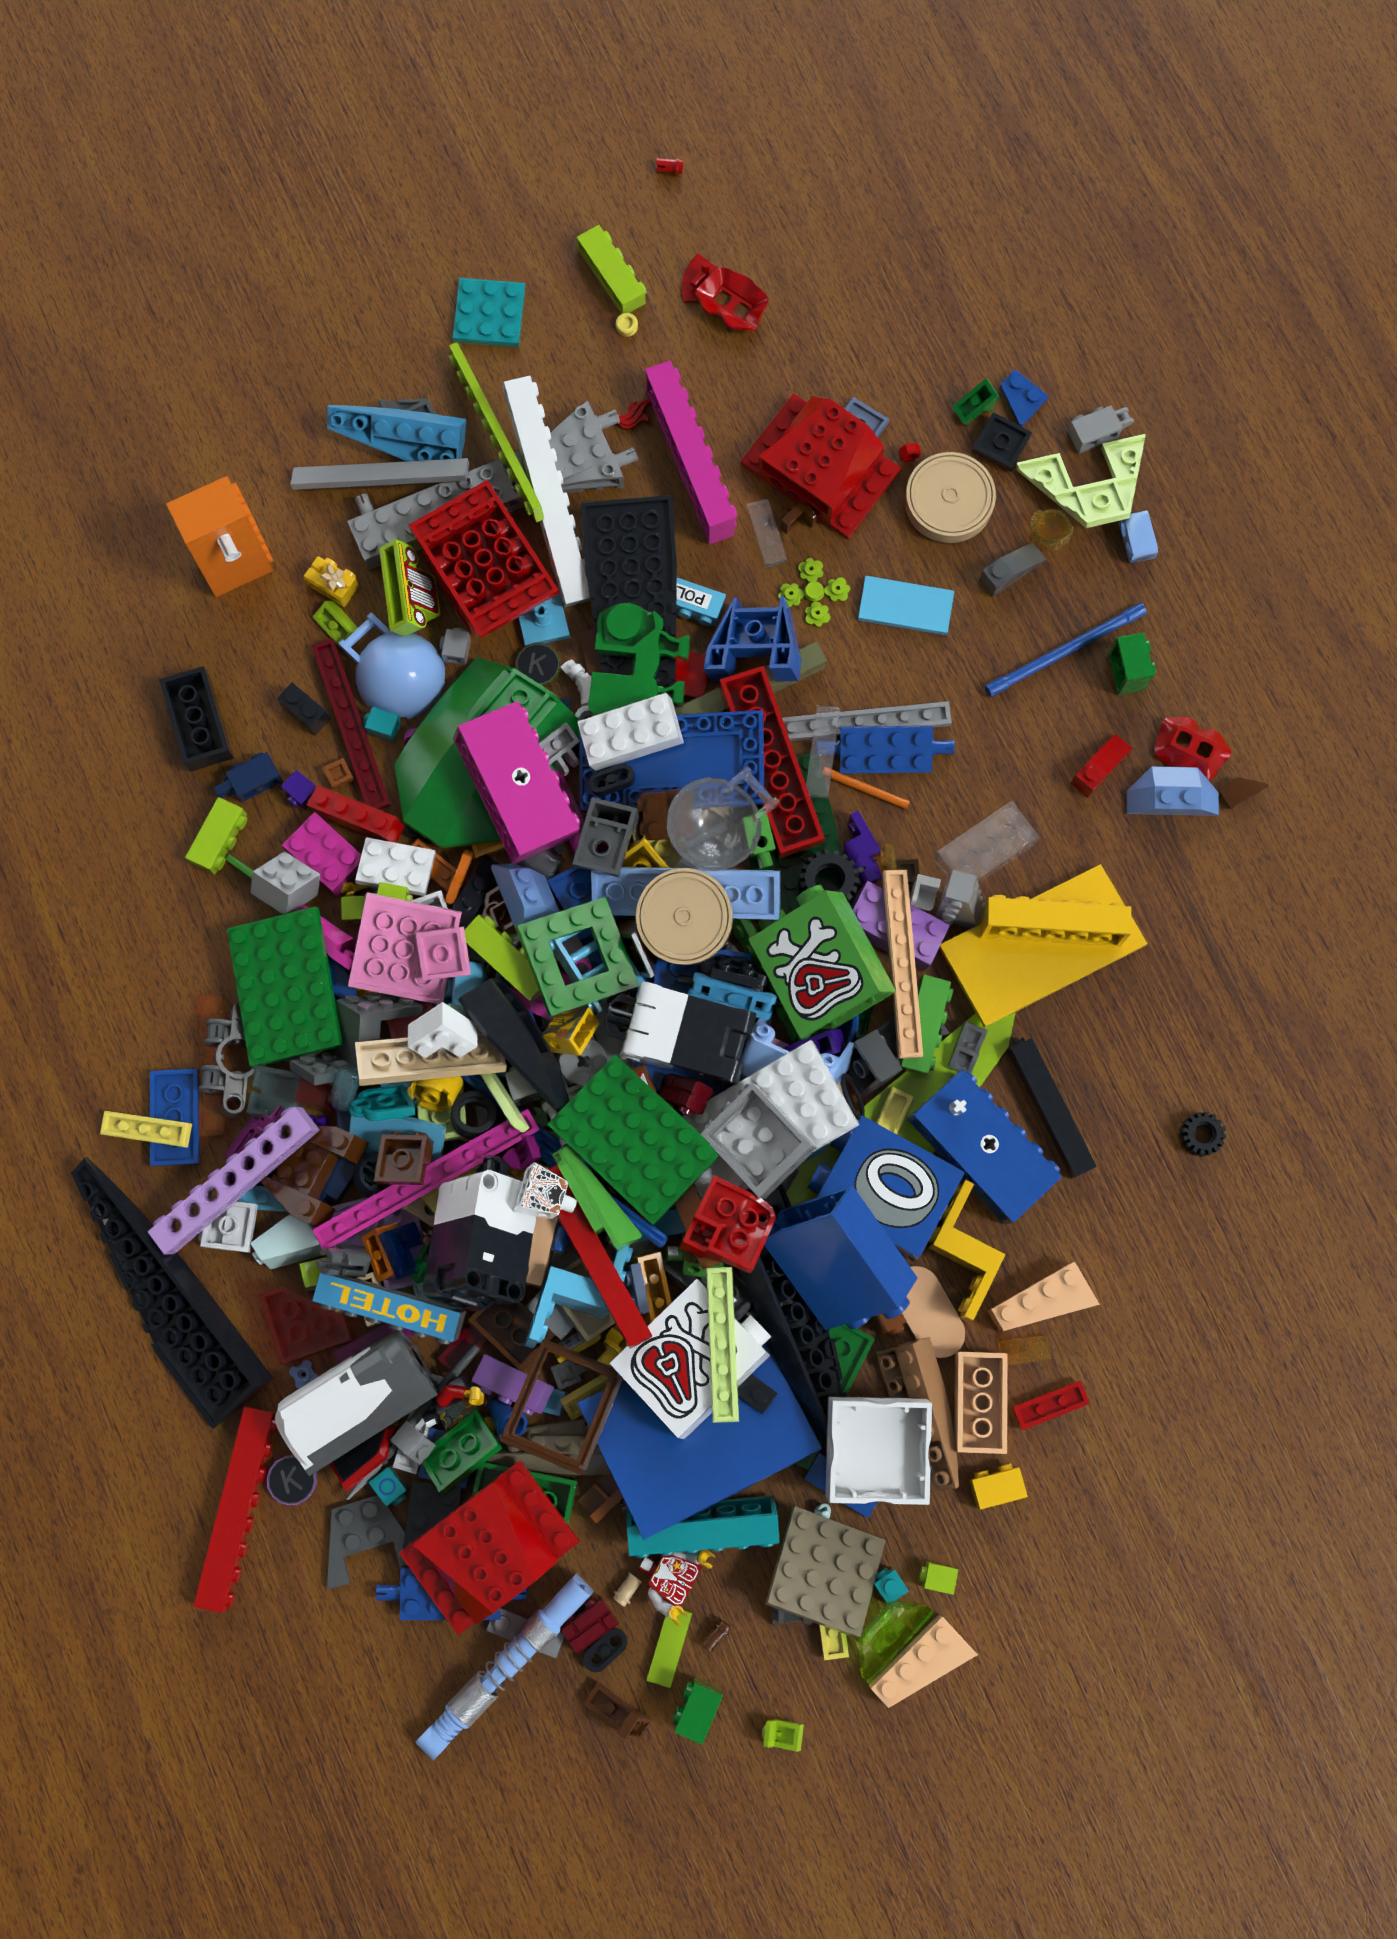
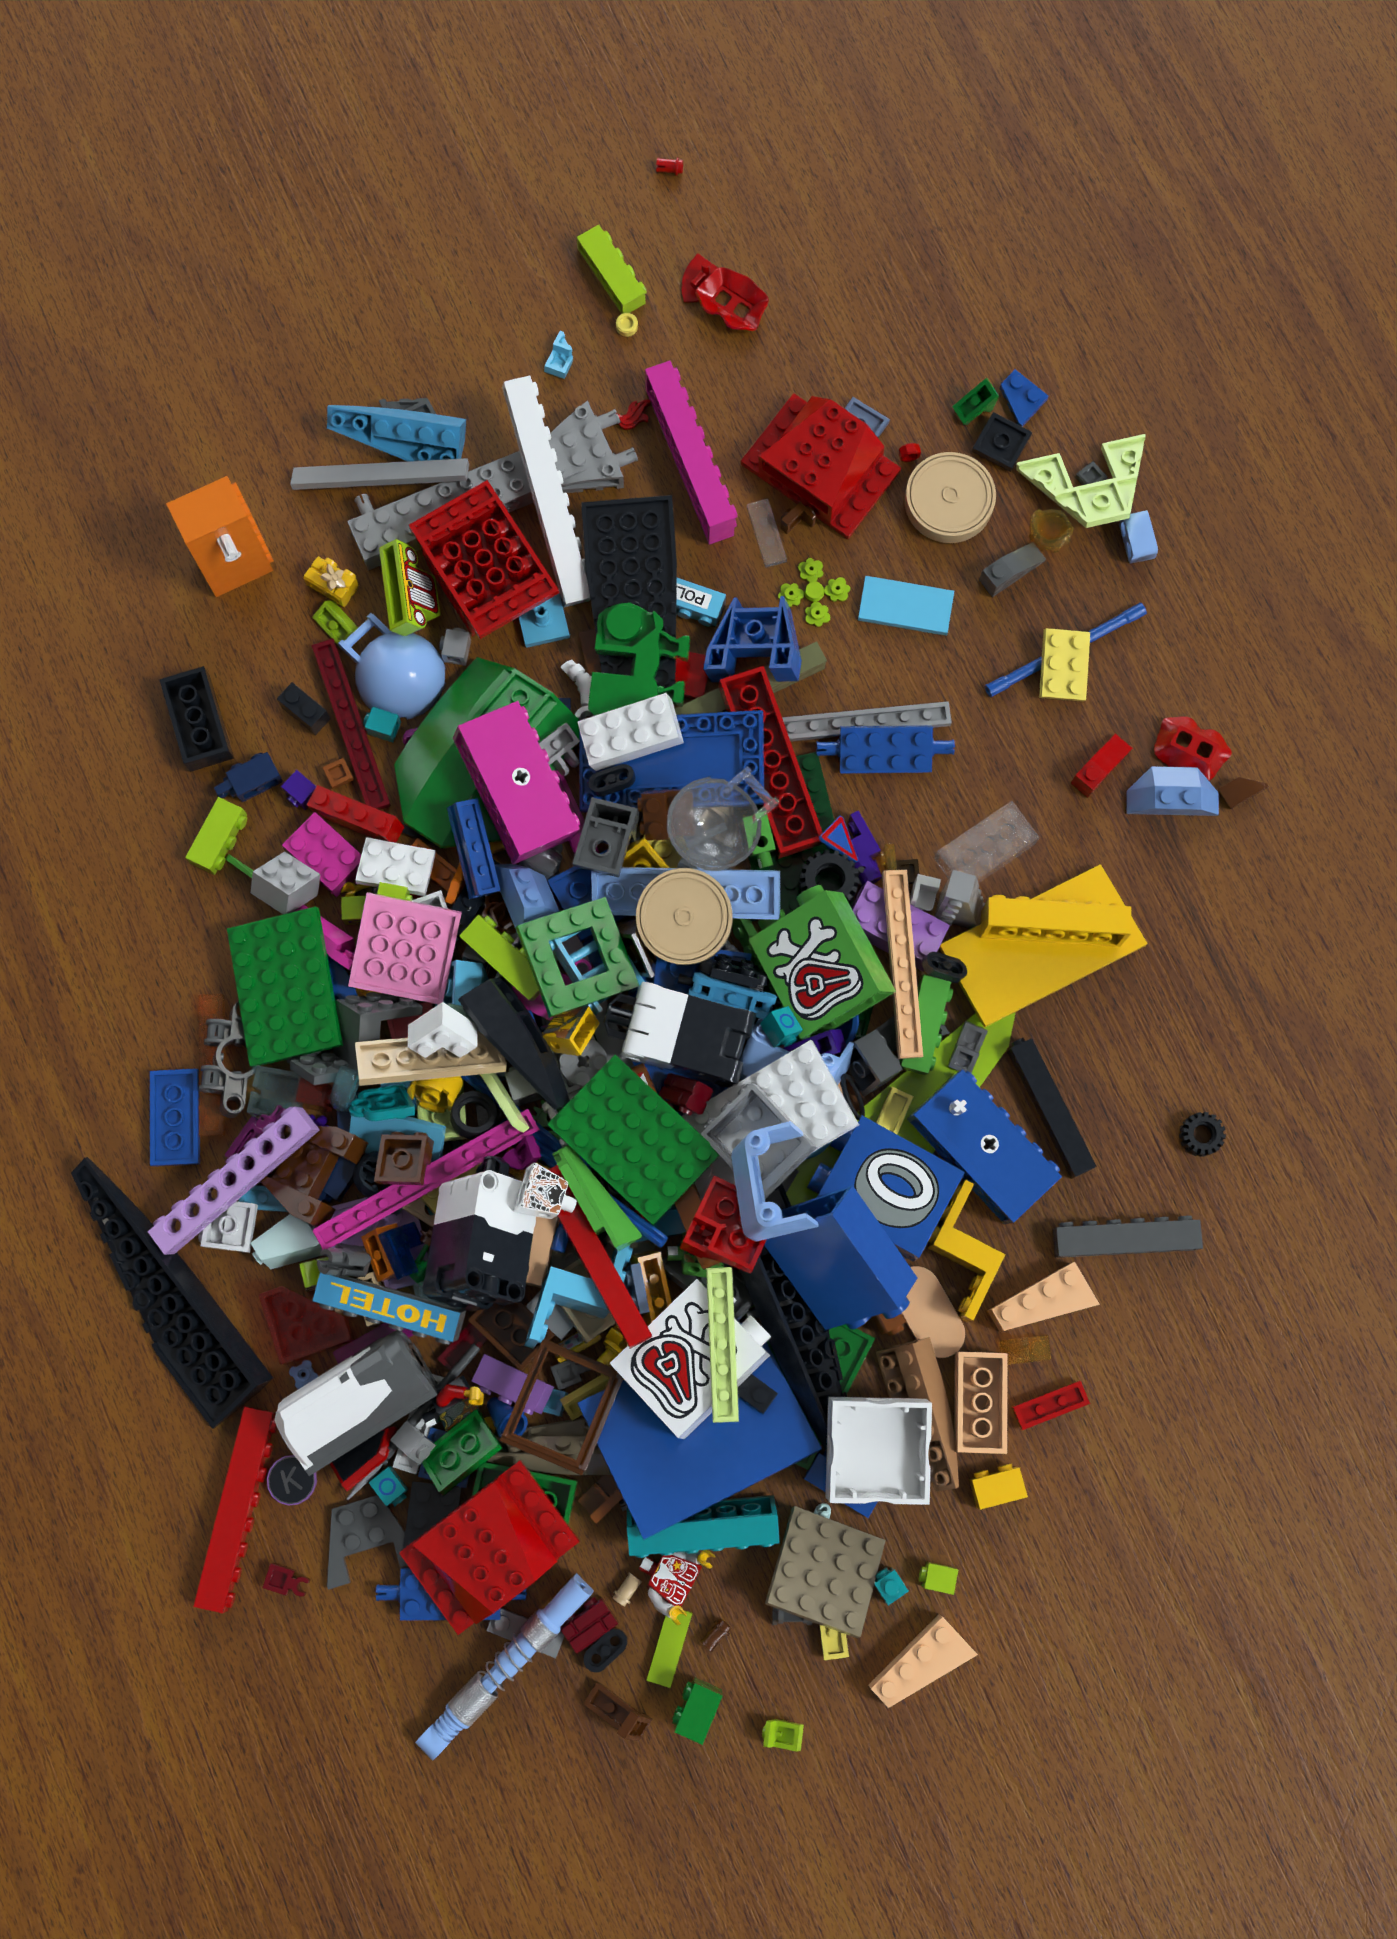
(146, 1129): light yellow tile -> none
(281, 1579): none -> dark red plate
(443, 953): bright pink plate -> none
(473, 848): none -> blue brick
(489, 312): teal plate -> none
(497, 435): lime plate -> none
(539, 663): black tile -> none
(560, 357): none -> medium azure slope
(760, 1218): none -> light blue windscreen
(781, 1027): none -> teal brick
(822, 751): clear tile -> none
(838, 839): none -> piece
(871, 790): orange bar -> none
(888, 1635): clear neon green wing -> none
(944, 967): none -> black plate
(1064, 664): none -> light yellow plate
(1090, 474): none -> dark grey tile
(1098, 427): light grey brick -> none
(1127, 1238): none -> dark grey brick
(1131, 663): green brick -> none

